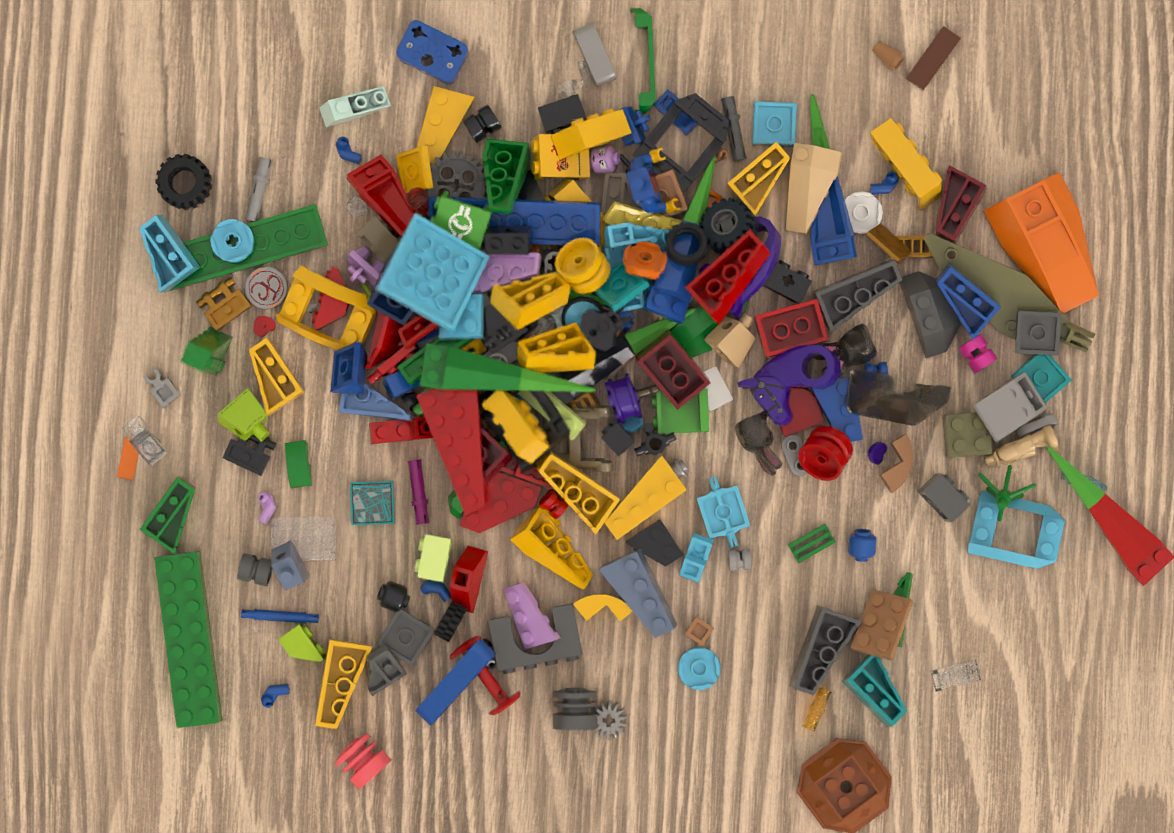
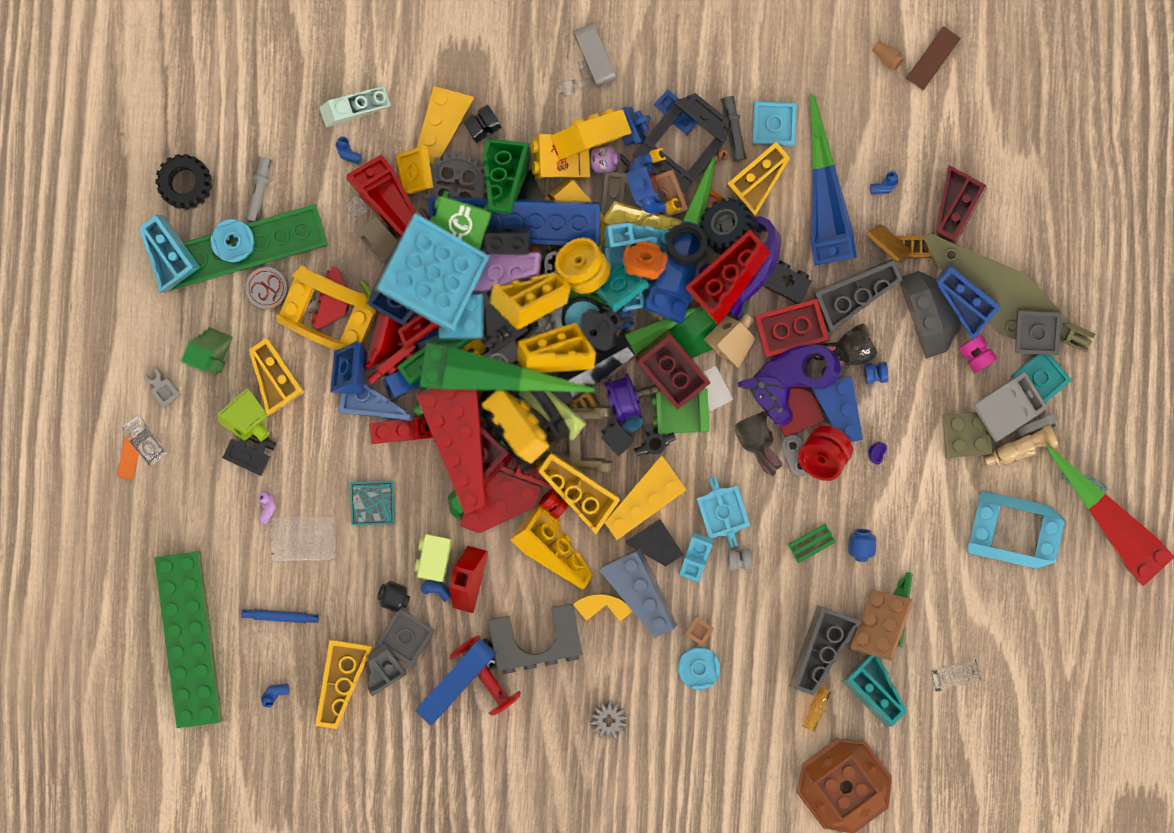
(169, 516): green wedge -> none
(227, 309): pearl gold plate -> none
(254, 569): dark grey wheel -> none
(263, 325): red piece -> none
(289, 568): sand blue torso -> none
(298, 464): green slope -> none
(301, 645): lime slope -> none
(361, 269): lavender hips -> none
(362, 761): coral wheel -> none
(410, 400): black hinge -> none
(415, 198): clear red wheel -> none
(418, 491): magenta pin -> none
(434, 46): blue axle -> none
(450, 621): black tyre -> none
(530, 622): lavender wing -> none
(560, 113): black brick -> none
(574, 709): dark grey wheel -> none
(644, 21): green piece -> none
(679, 468): light grey plate -> none
(809, 181): tan wedge -> none
(864, 211): white tile -> none
(872, 396): clear smoke windscreen -> none
(897, 474): medium nougat brick -> none
(907, 163): yellow wedge -> none
(944, 497): dark grey brick -> none
(1004, 496): green plant -> none
(1047, 241): orange wedge -> none

